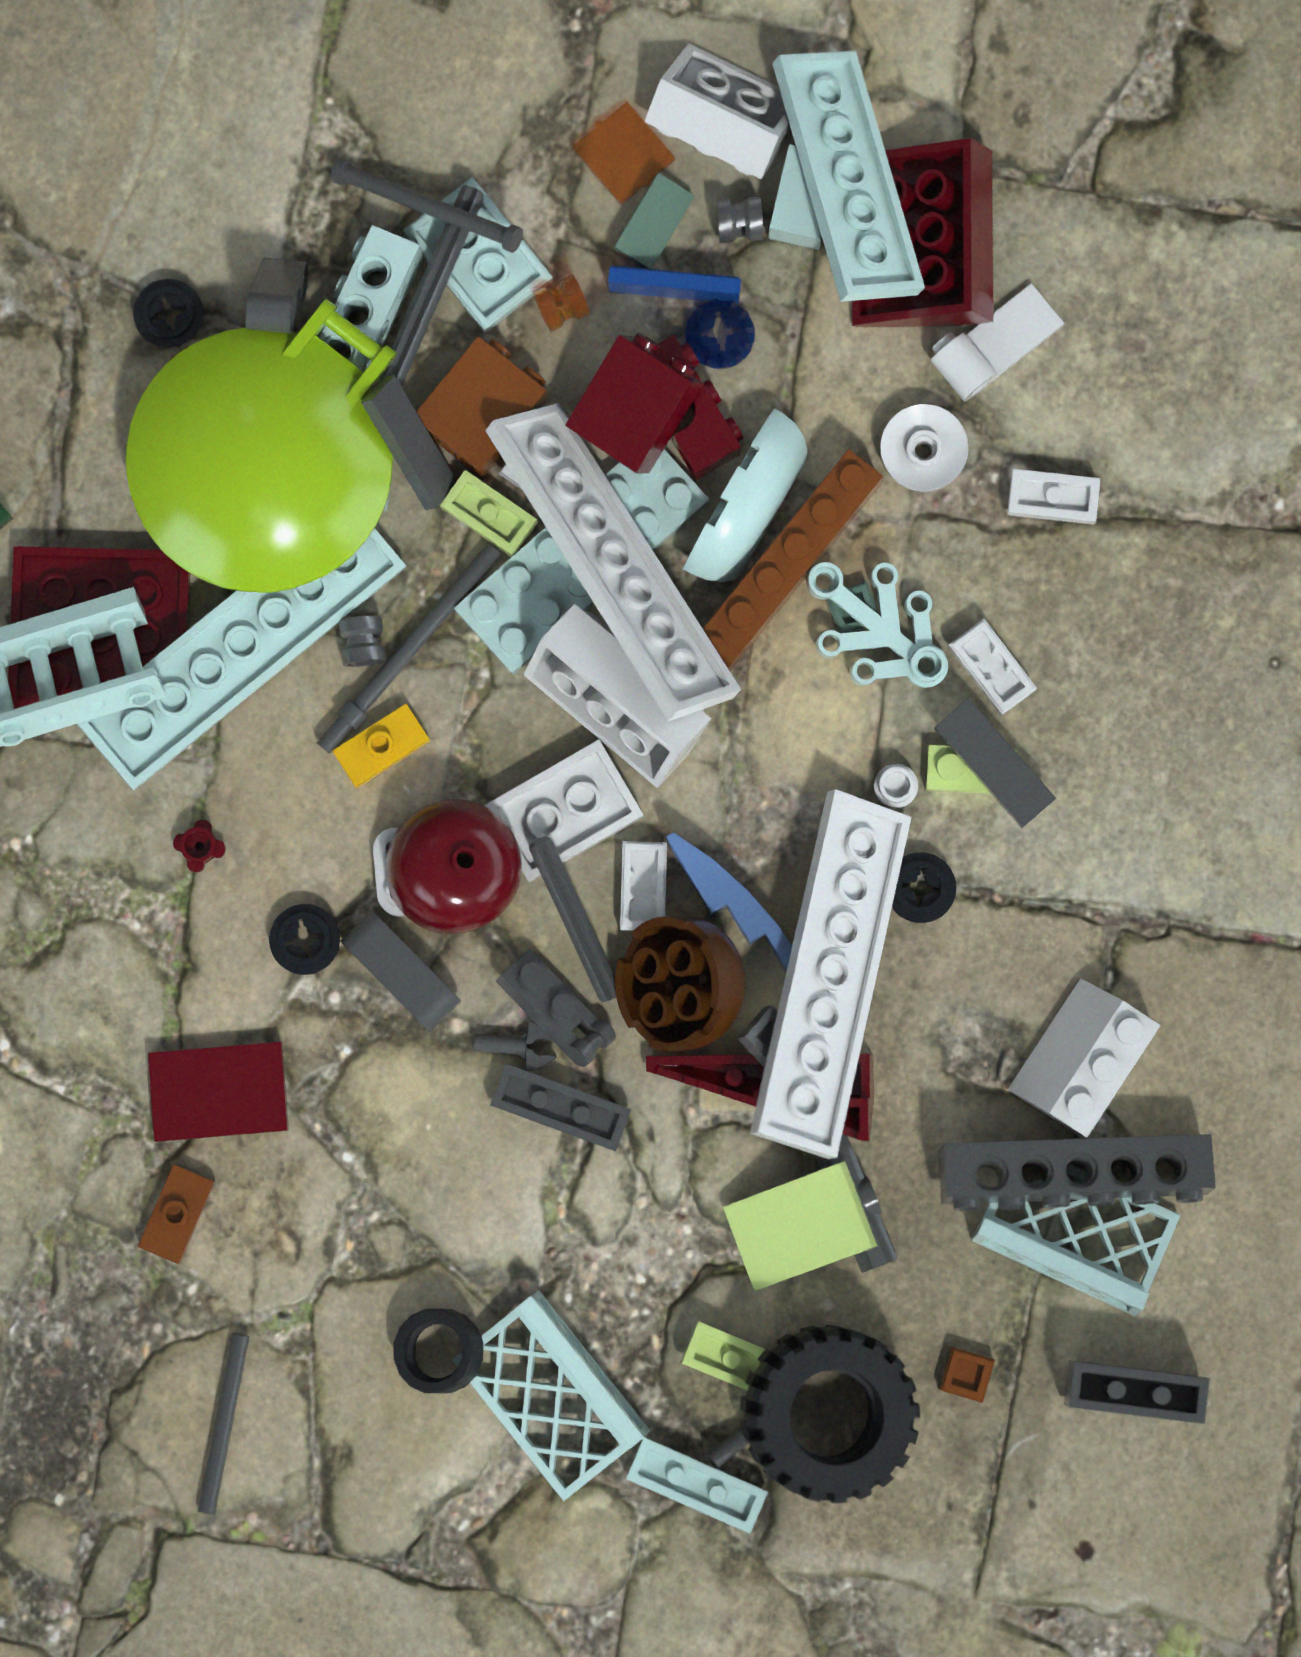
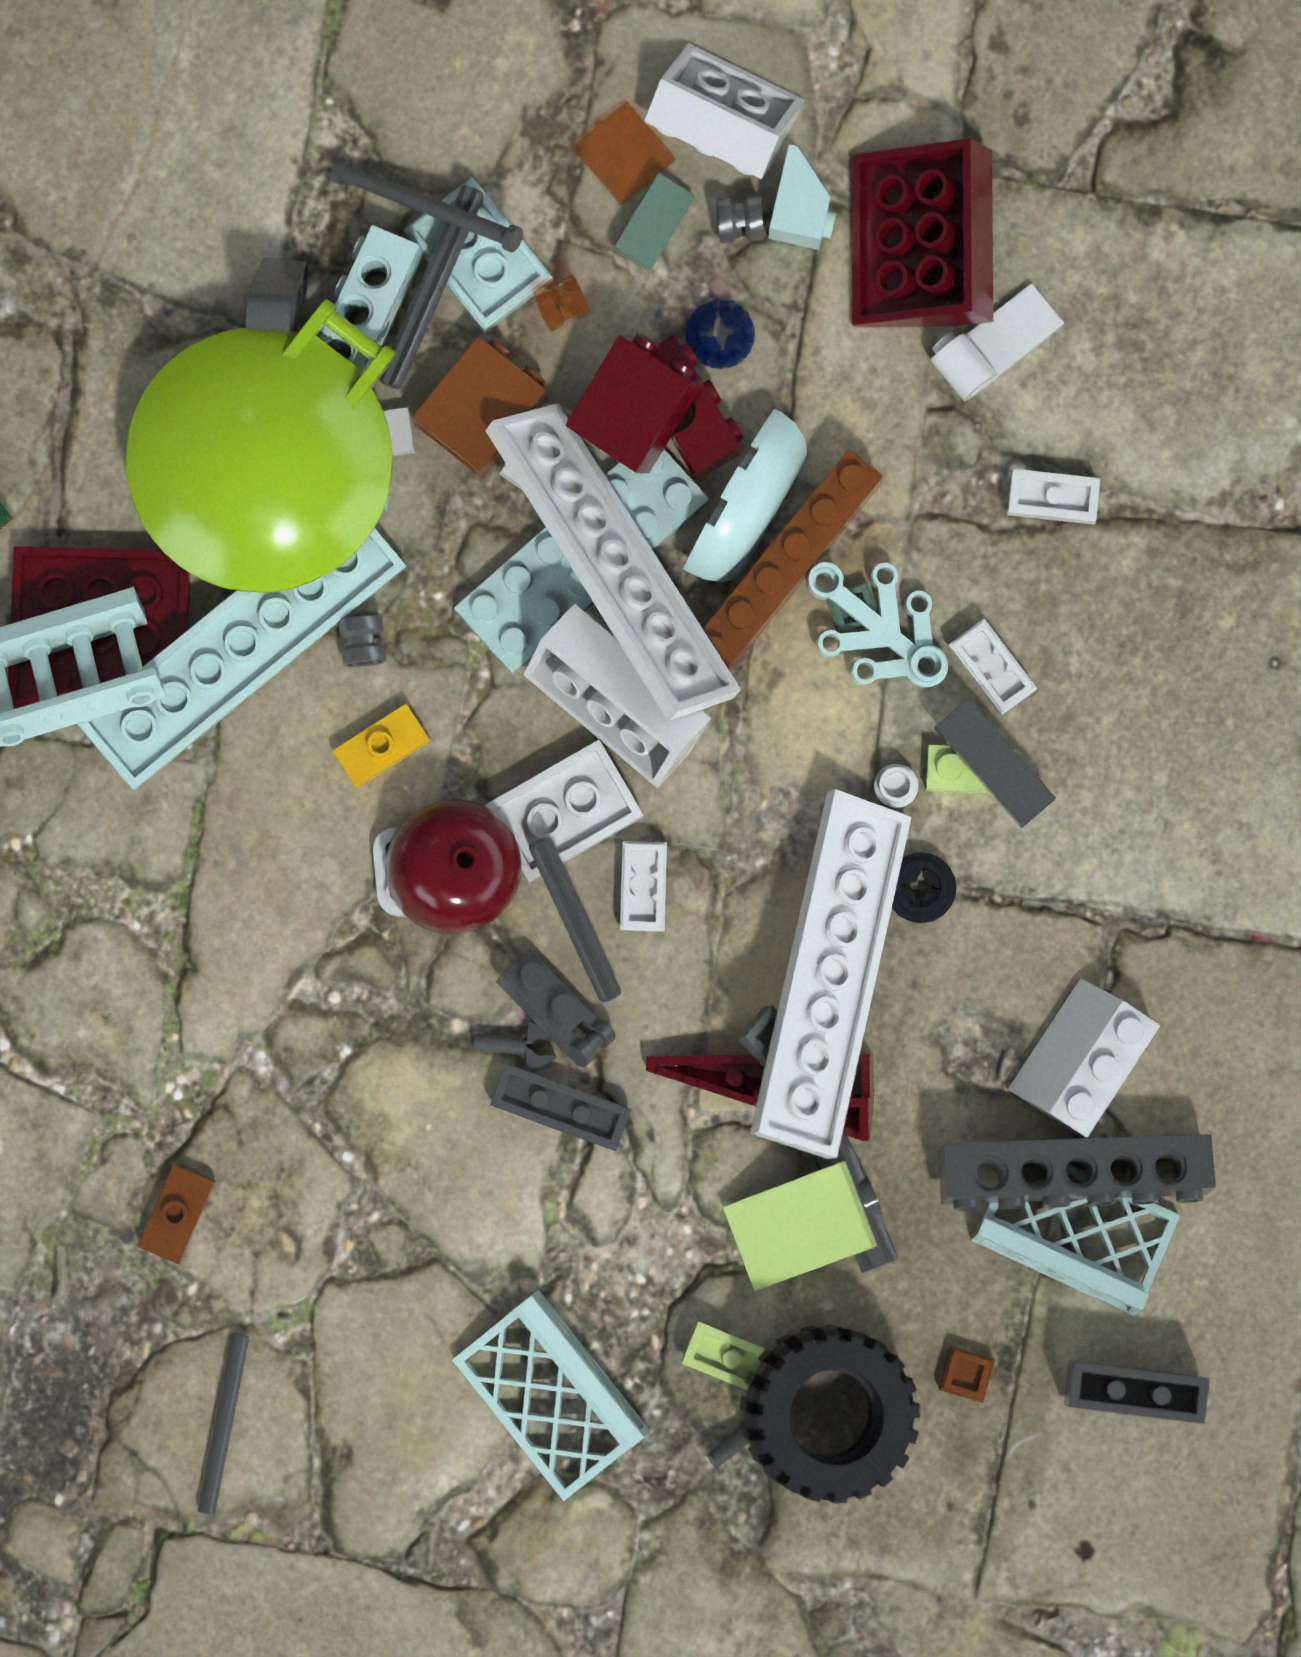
(149, 306): black gear -> none
(200, 833): dark red plate -> none
(218, 1091): dark red tile -> none
(287, 928): black gear -> none
(353, 713): dark grey bar -> none
(400, 971): dark grey beam -> none
(405, 1351): black tyre -> none
(409, 442): dark grey tile -> none
(488, 513): yellowish green plate -> none
(673, 284): blue tile -> none
(680, 983): reddish brown cylinder -> none
(697, 1485): light aqua plate -> none
(722, 891): medium blue slope -> none
(848, 175): light aqua plate -> none
(927, 426): white dish -> none

